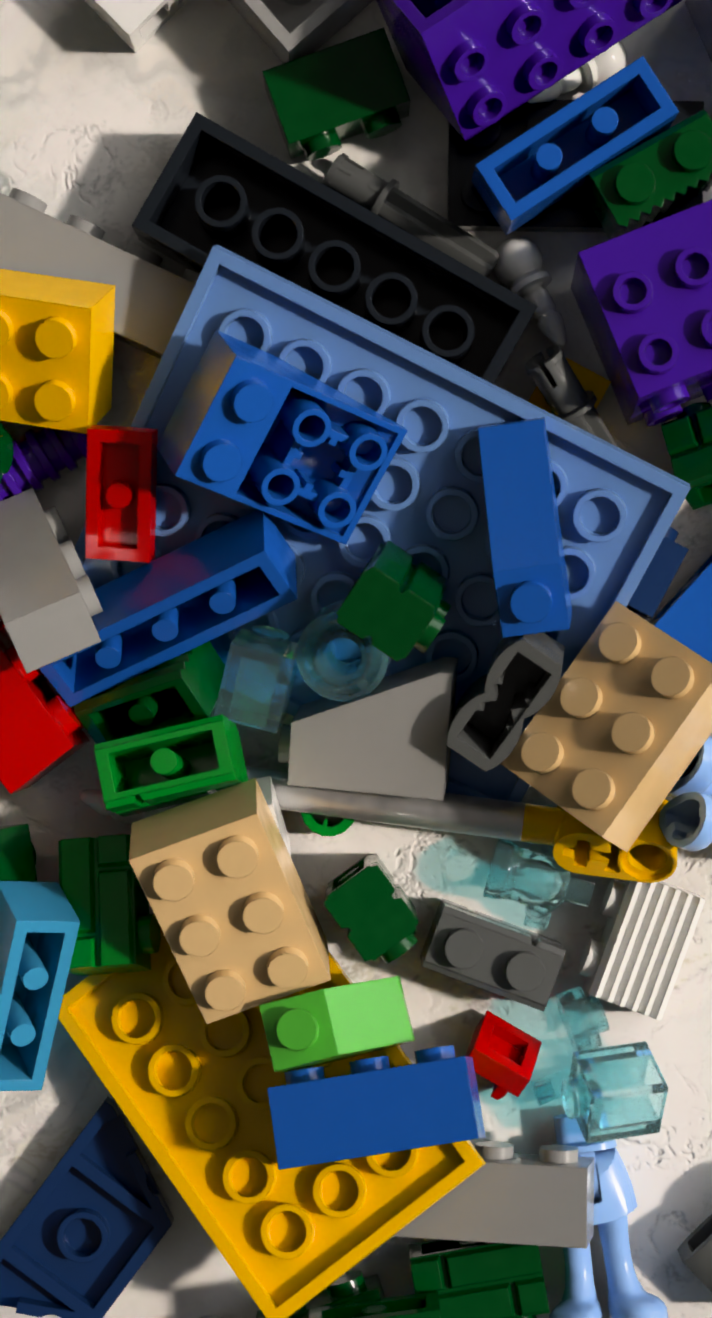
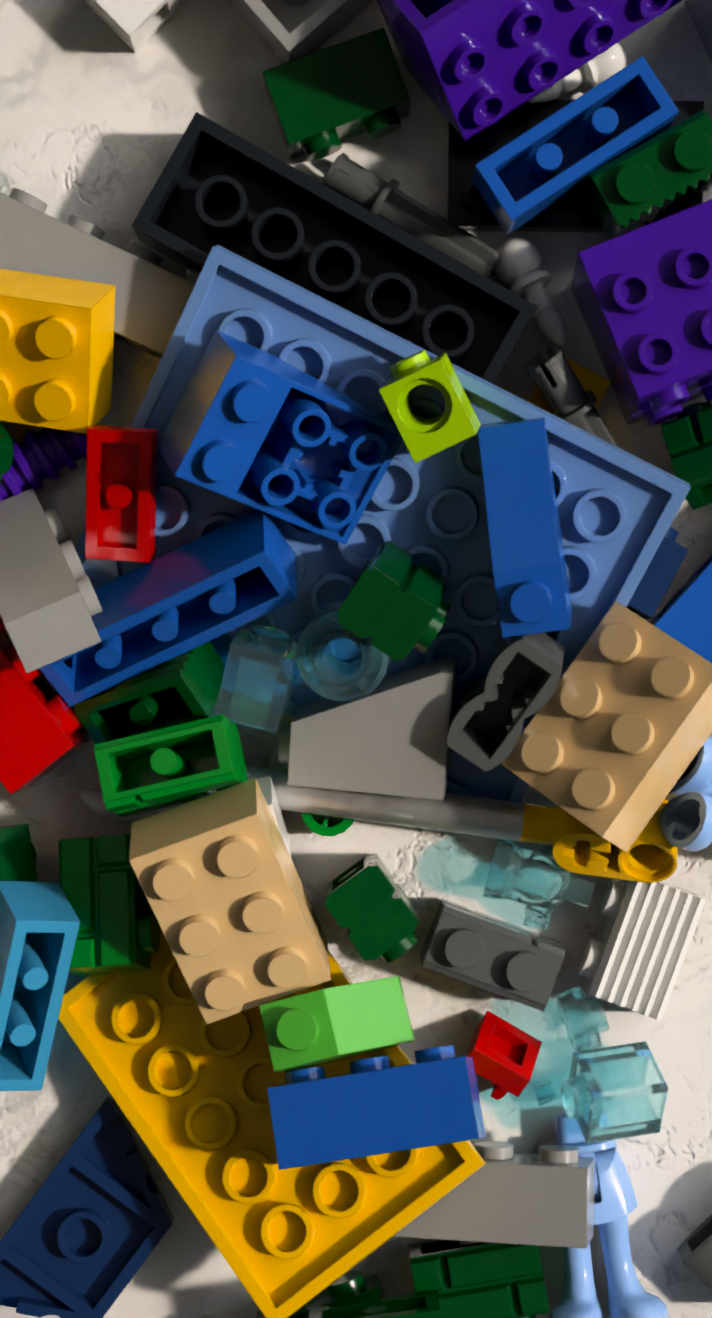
(422, 434): none -> lime brick

